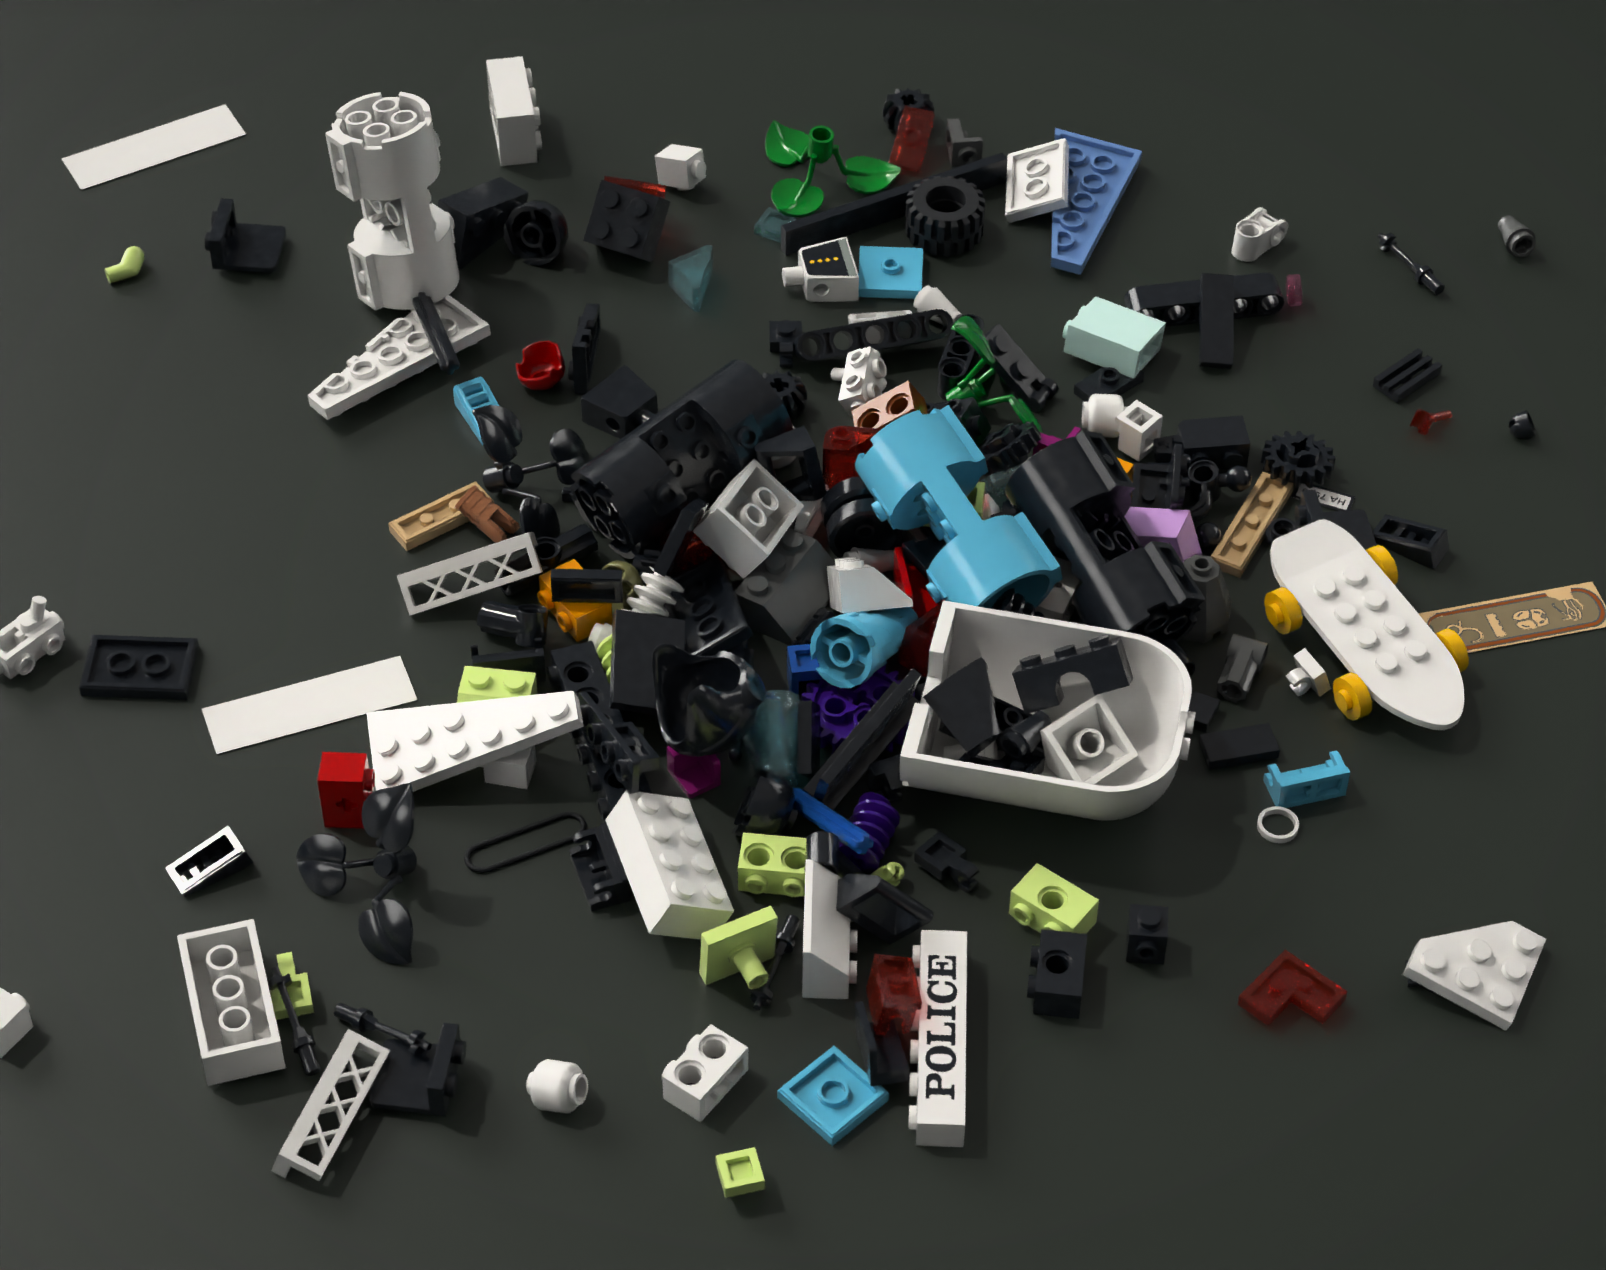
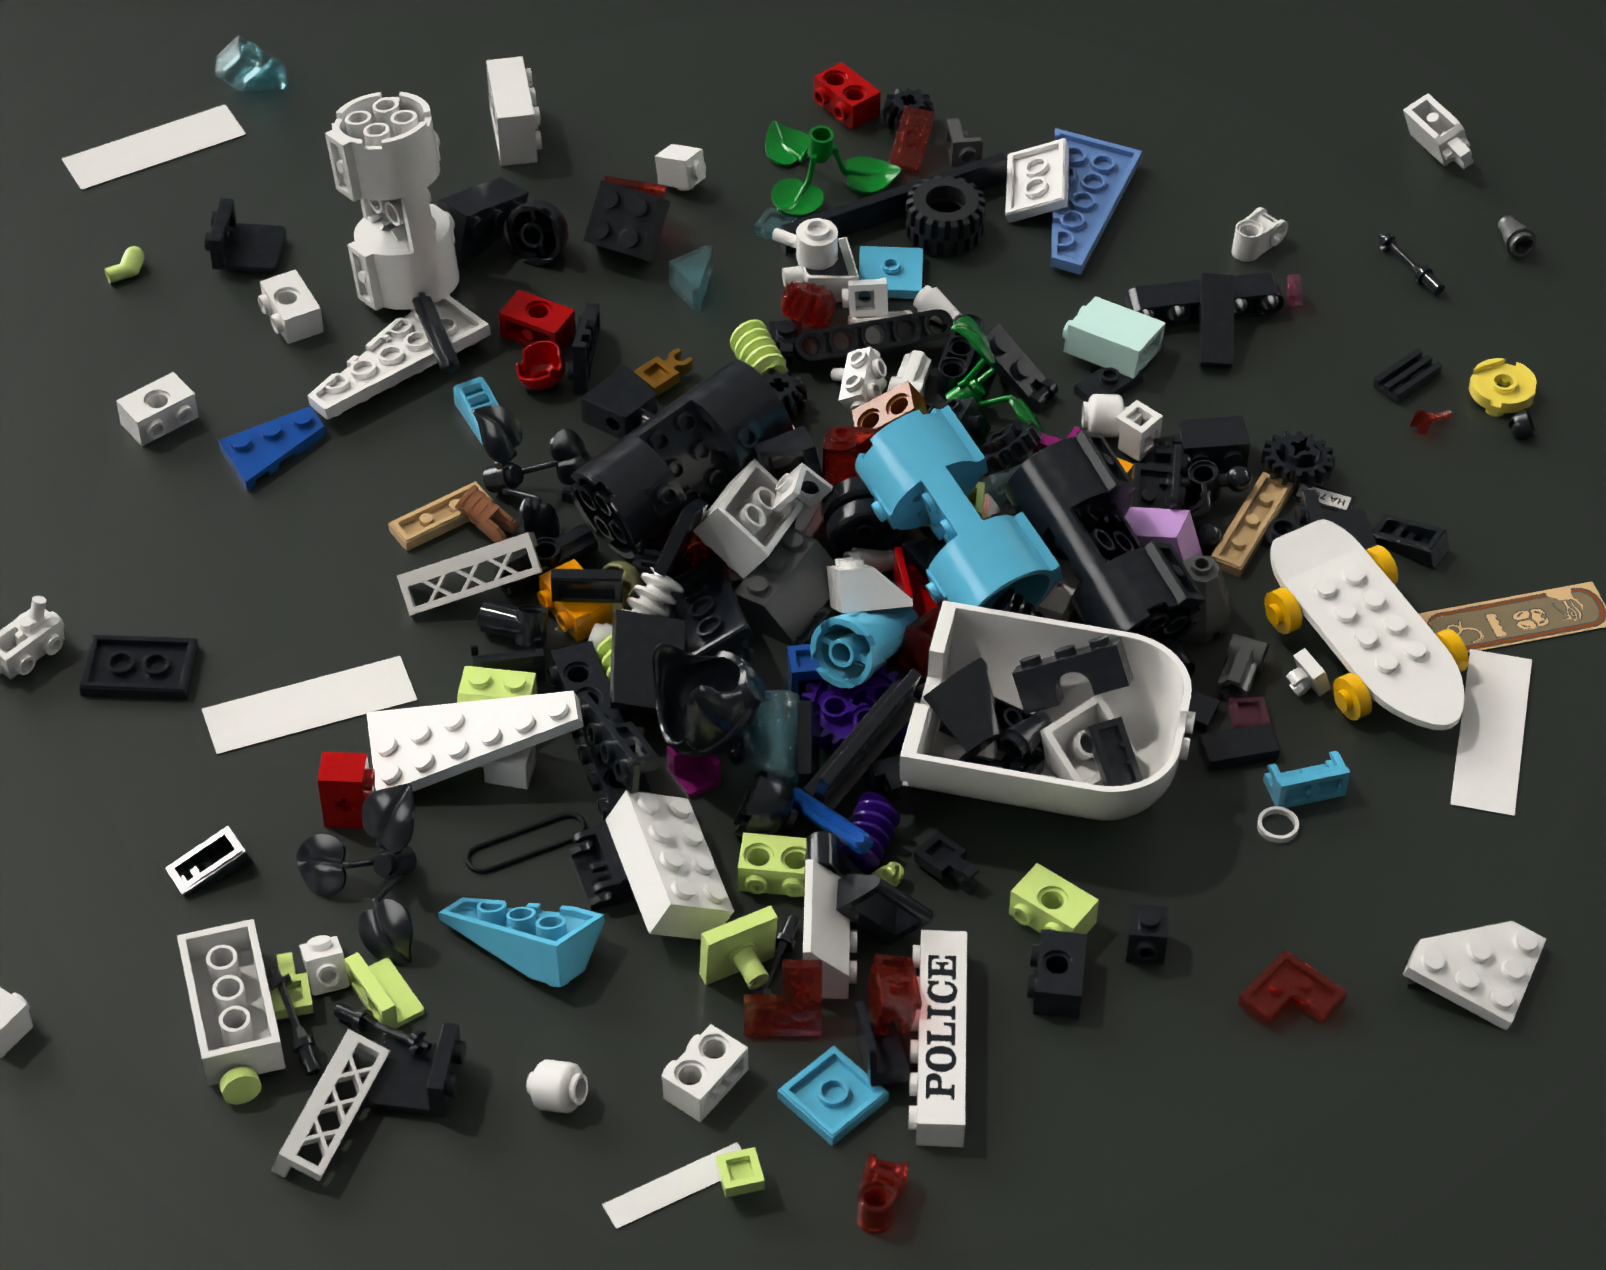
(157, 408): none -> white brick
(240, 1085): none -> yellowish green tile
(249, 68): none -> clear light blue slope
(268, 444): none -> blue wing
(290, 307): none -> white brick
(324, 964): none -> white bracket
(383, 991): none -> yellowish green panel
(533, 319): none -> red brick
(533, 941): none -> medium azure wedge
(664, 374): none -> pearl gold plate
(665, 1189): none -> white sticker
(755, 346): none -> yellowish green piece
(790, 487): none -> white bracket
(793, 1012): none -> clear red plate
(808, 303): none -> clear red gear
(814, 243): none -> white piece
(847, 95): none -> red brick
(877, 303): none -> white brick
(882, 1188): none -> clear red piece
(915, 369): none -> white piece
(1113, 753): none -> black plate
(1247, 711): none -> clear pink tile
(1438, 131): none -> white hinge
(1491, 732): none -> white sticker
(1500, 400): none -> light yellow plate

